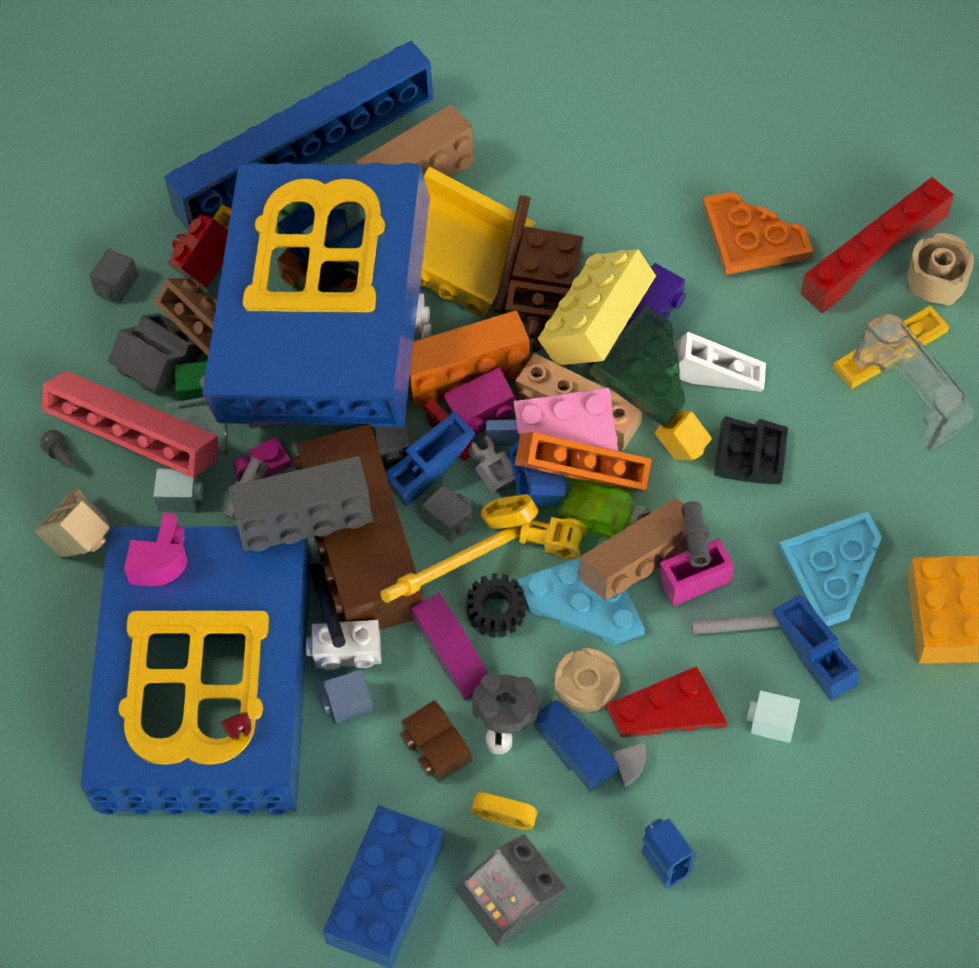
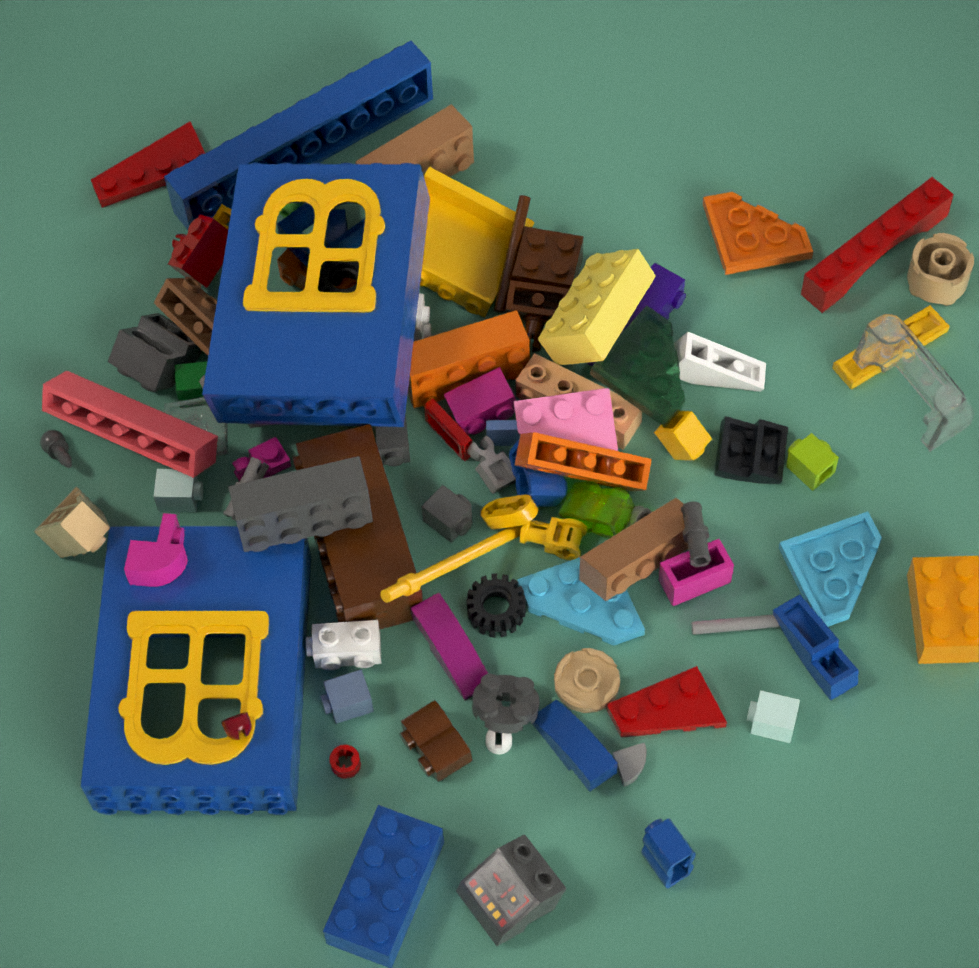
(113, 275): dark grey brick -> none
(147, 167): none -> red wing
(327, 605): black bar -> none
(345, 750): none -> red bush
(429, 458): blue slope -> none
(504, 811): yellow beam -> none
(811, 460): none -> lime brick

